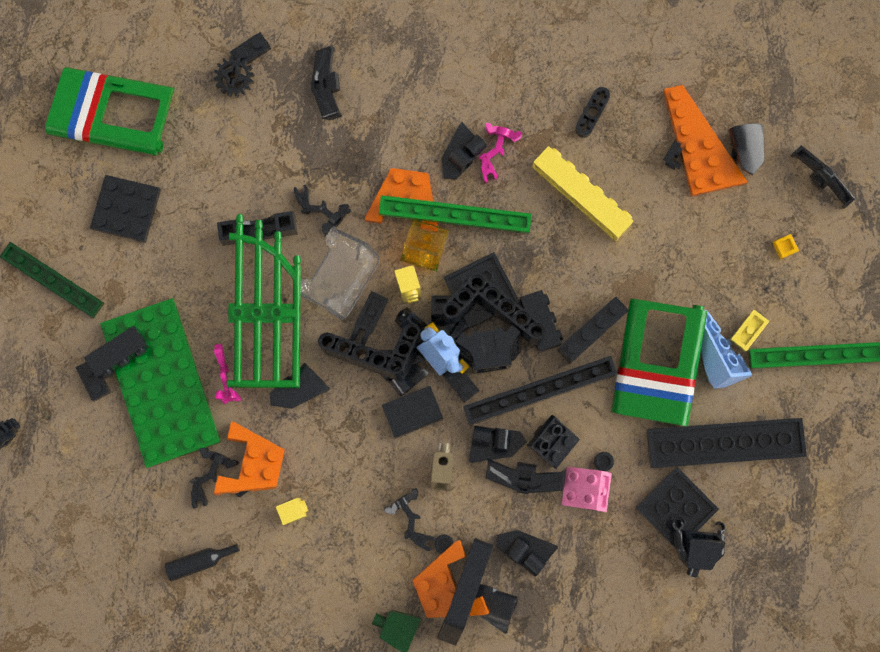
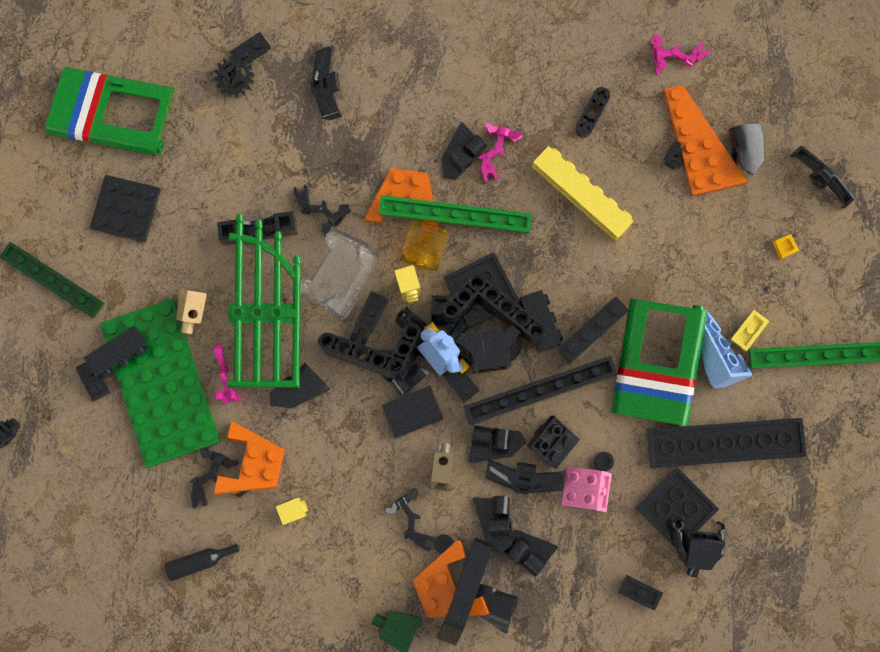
(189, 301): none -> tan torso
(495, 520): none -> black panel
(640, 592): none -> black plate
(659, 54): none -> dark pink piece

